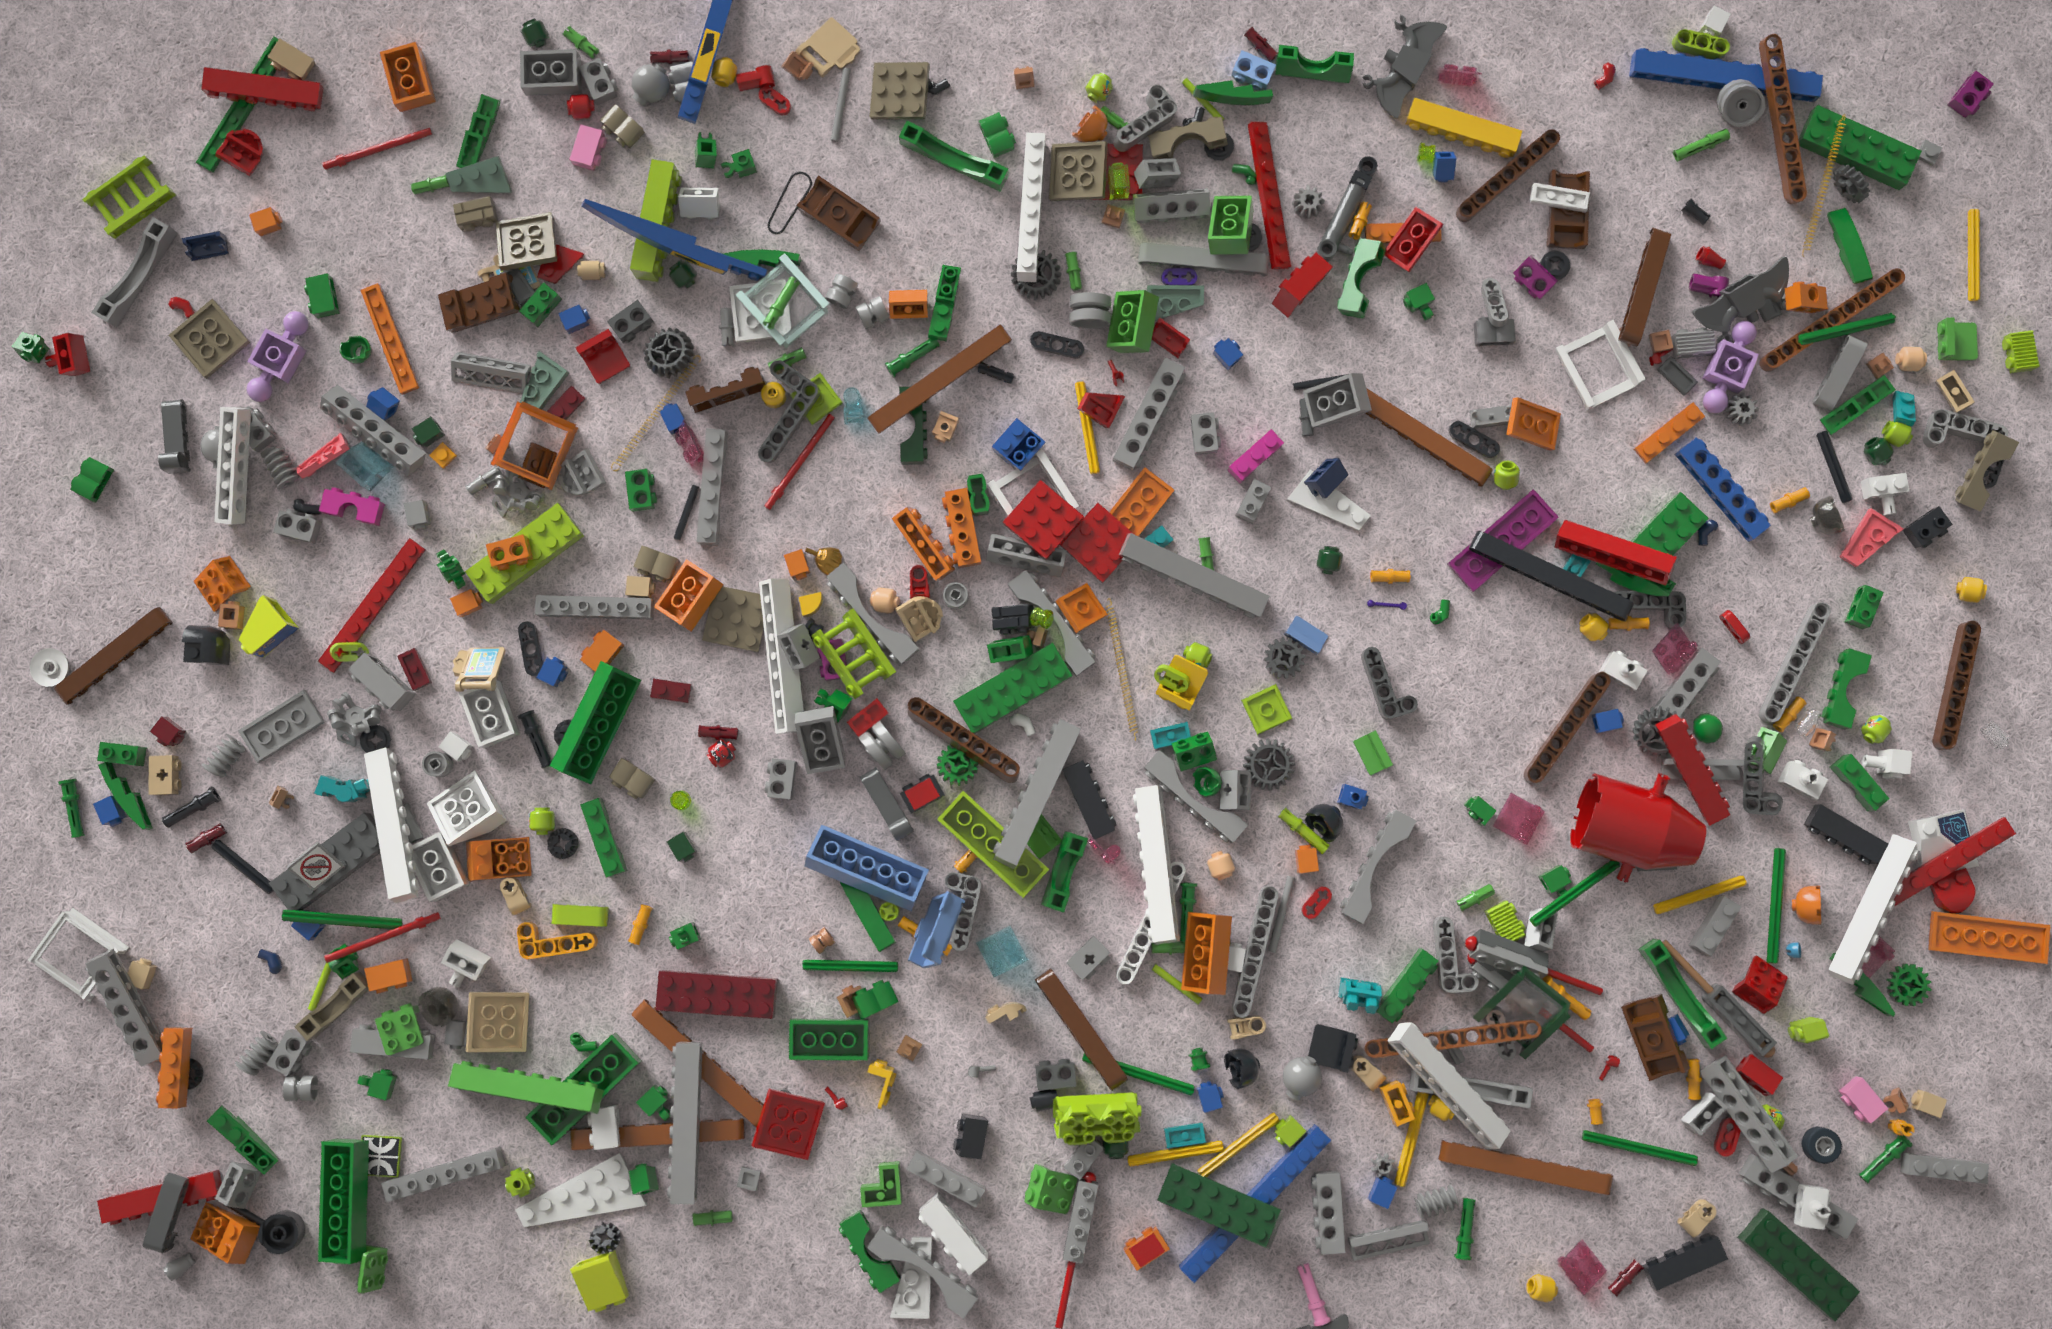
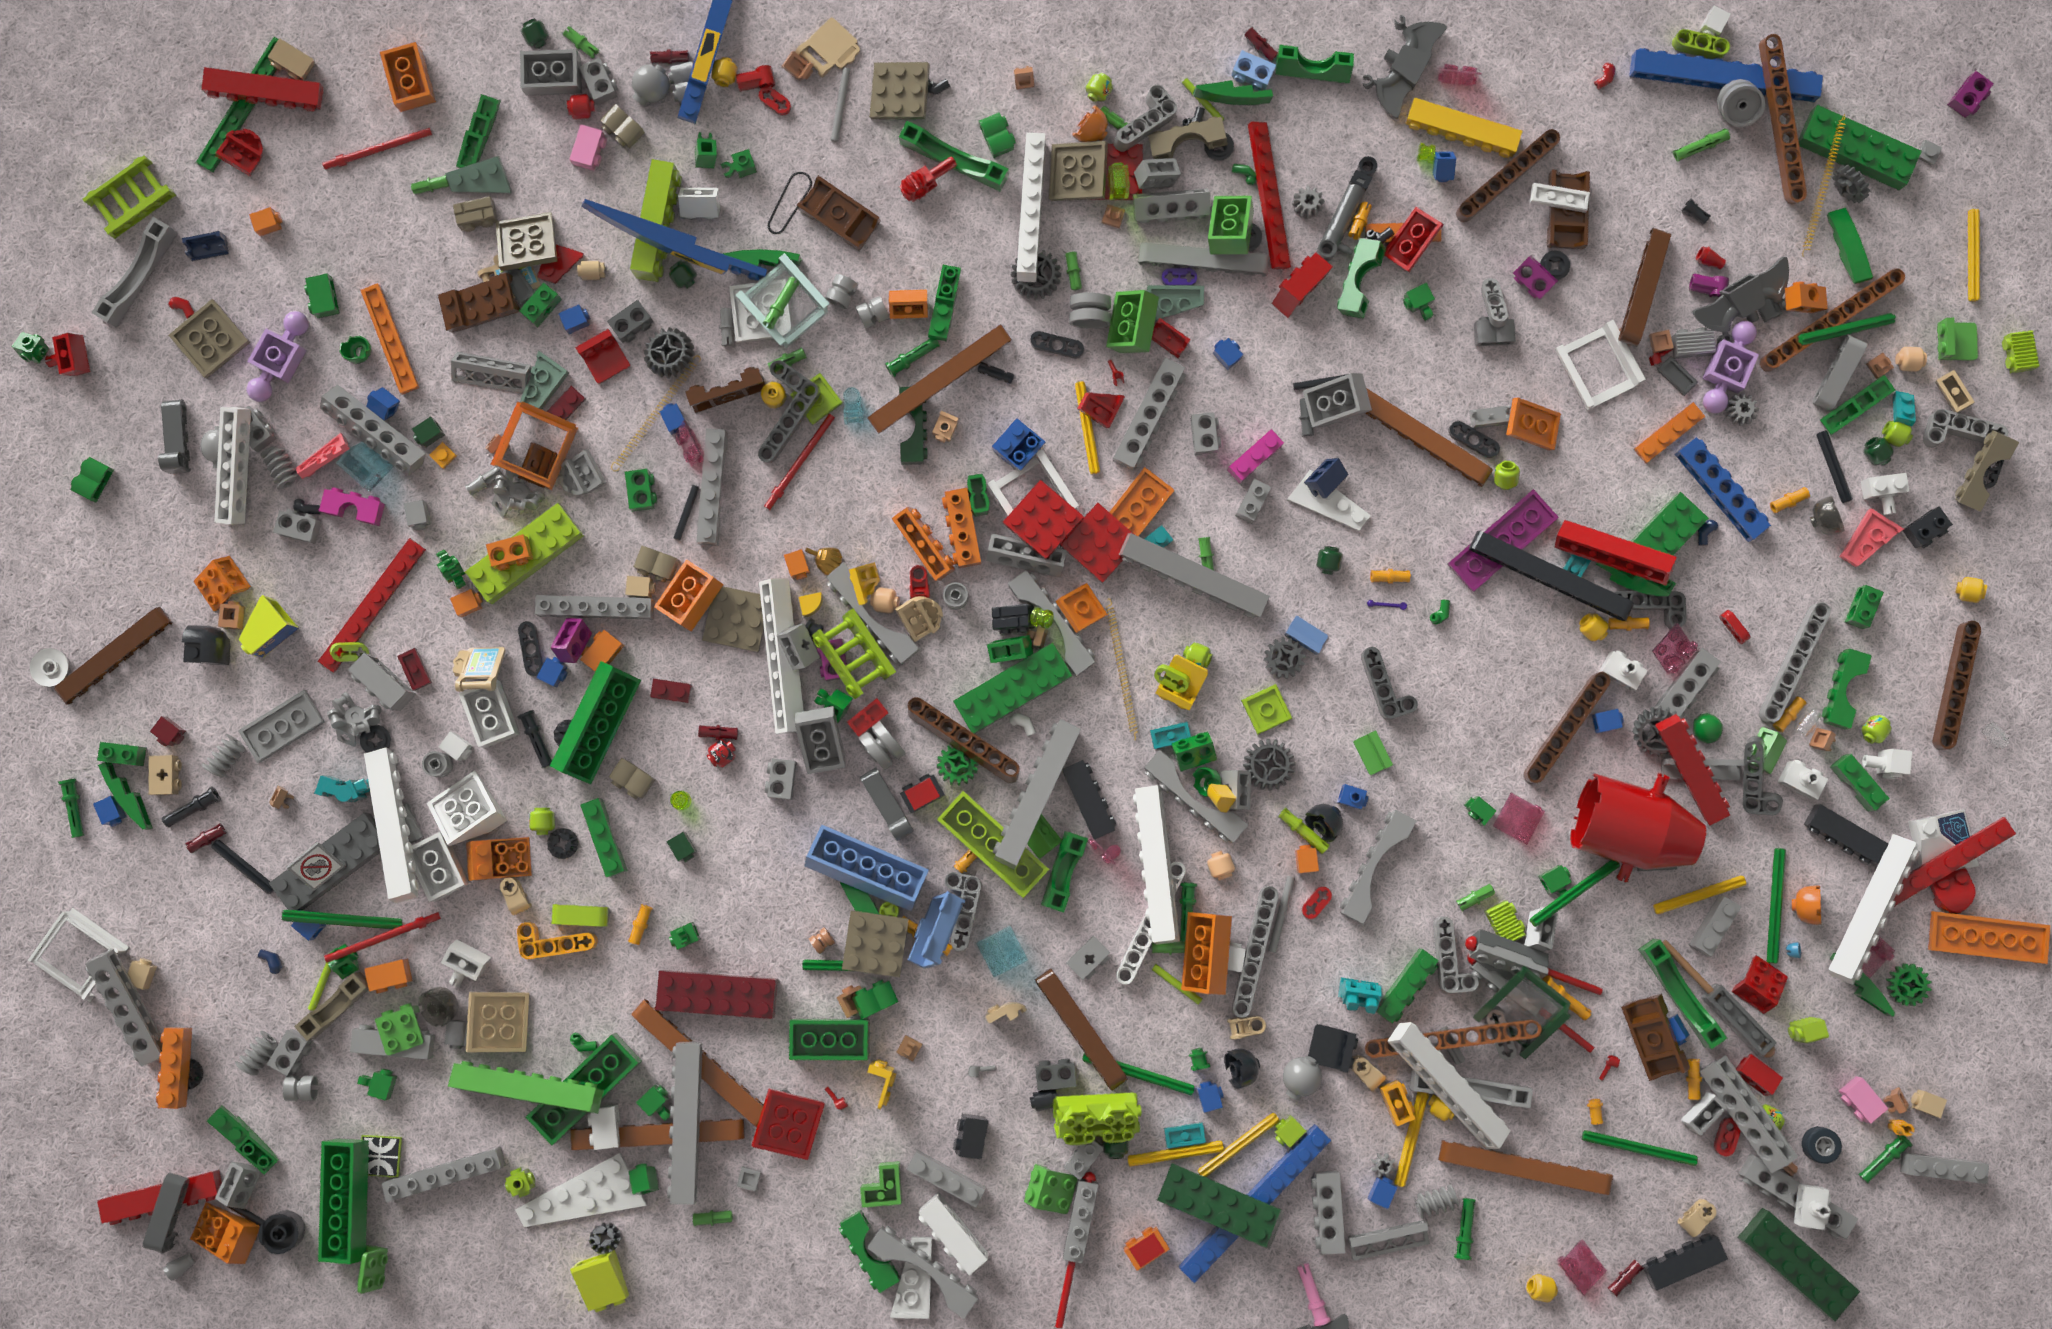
(571, 640): none -> magenta brick
(864, 581): none -> yellow wing
(875, 943): none -> dark tan plate
(923, 180): none -> red gear
(1221, 796): none -> yellow brick
(1384, 236): none -> black arm

